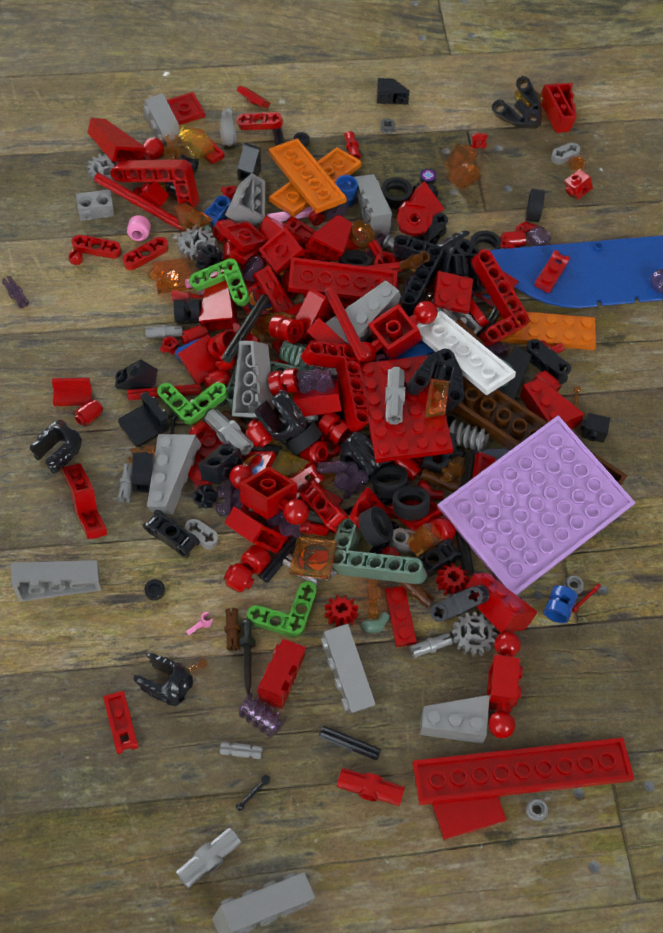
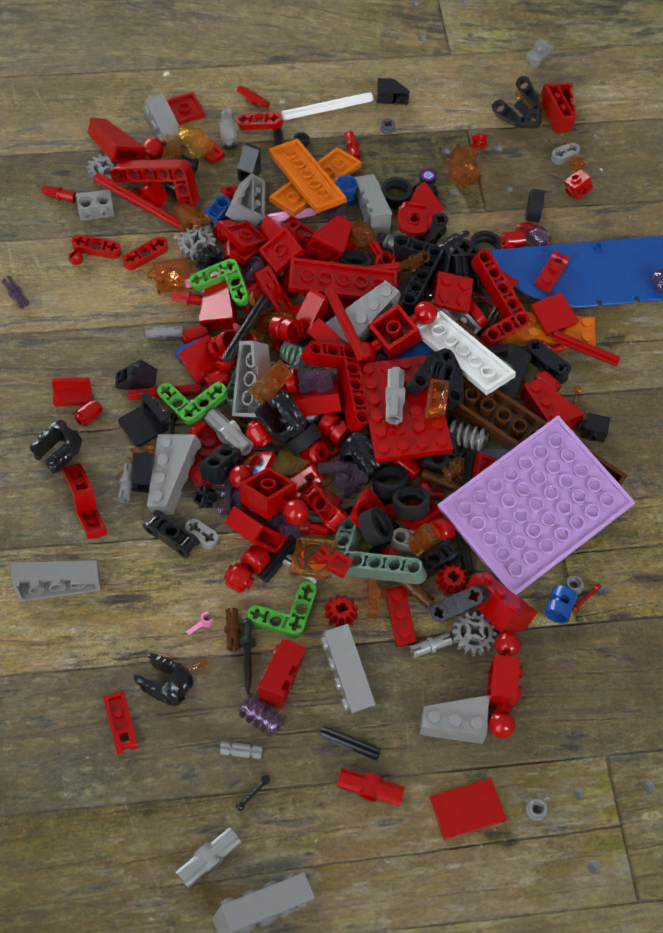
(59, 193): none -> red axle
(138, 228): bright pink head -> none
(154, 589): black tile -> none
(169, 341): red plate -> none
(182, 315): black wheel -> none
(270, 382): none -> clear orange slope
(316, 219): red bush -> none
(327, 106): none -> white axle
(336, 563): none -> red plate
(375, 626): sand green arm -> none
(521, 771): red plate -> none
(539, 53): none -> light grey hips
(554, 314): none -> red tile
(585, 348): none -> red axle

